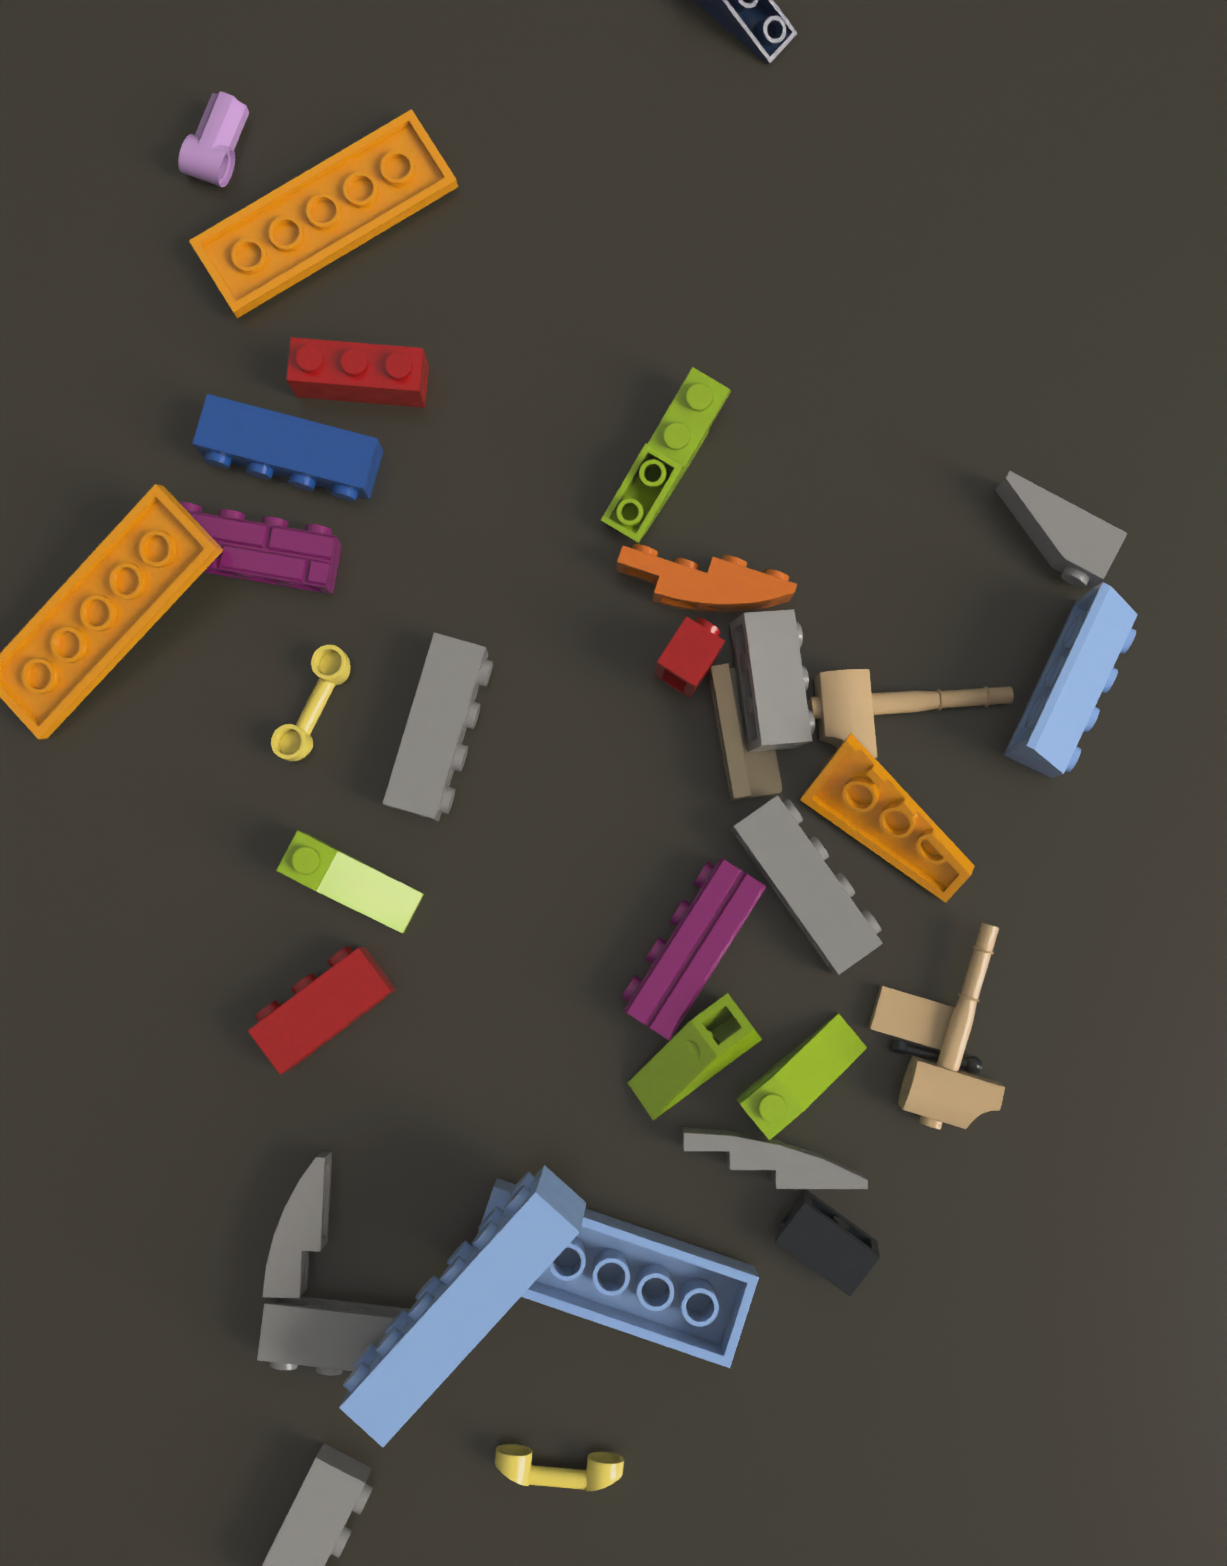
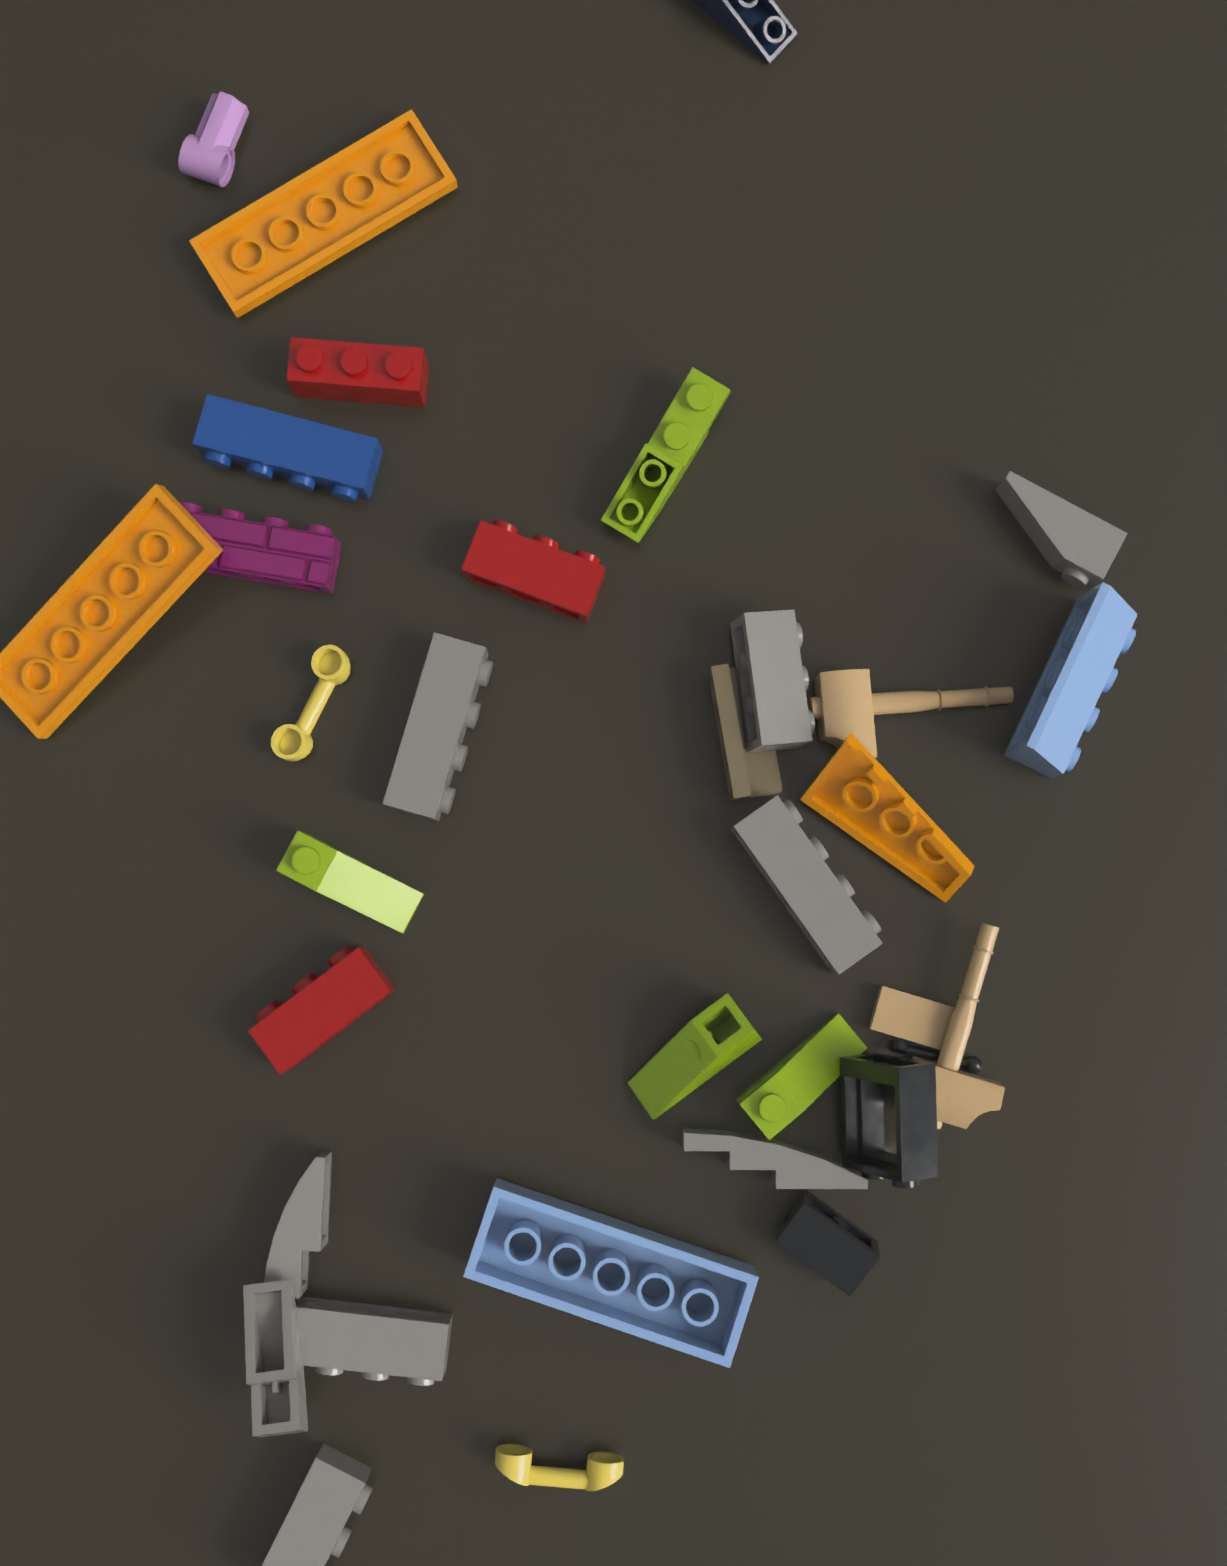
(274, 1359): none -> light grey slope
(462, 1304): light blue brick -> none
(534, 570): none -> red brick
(689, 655): red brick -> none
(693, 948): magenta brick -> none
(723, 589): orange slope -> none
(863, 1118): none -> black window

